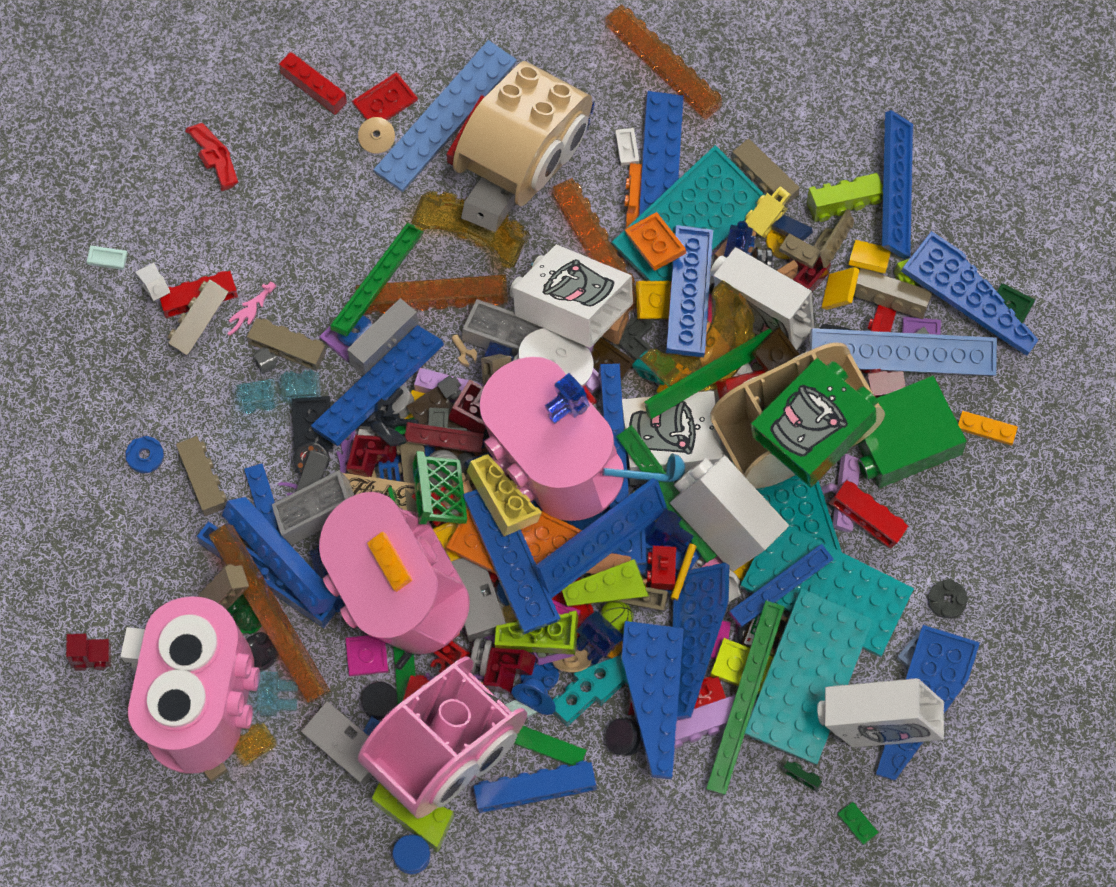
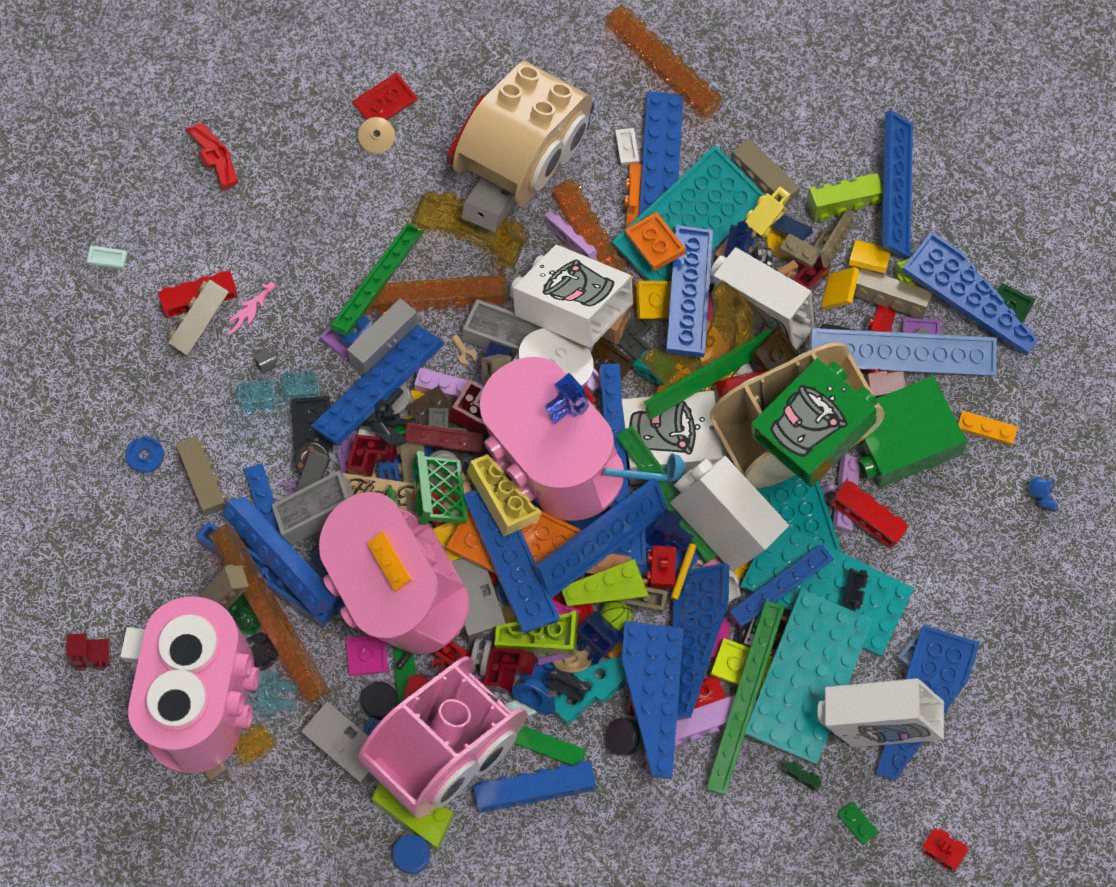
(153, 282): white window -> none
(287, 344): dark tan brick -> none
(313, 83): red brick -> none
(444, 116): medium blue plate -> none
(450, 387): dark grey plate -> none
(566, 233): none -> lavender plate
(568, 685): none -> black hinge
(853, 596): none -> black hinge
(944, 849): none -> red brick
(949, 588): pearl dark grey plate -> none
(1042, 490): none -> blue piece

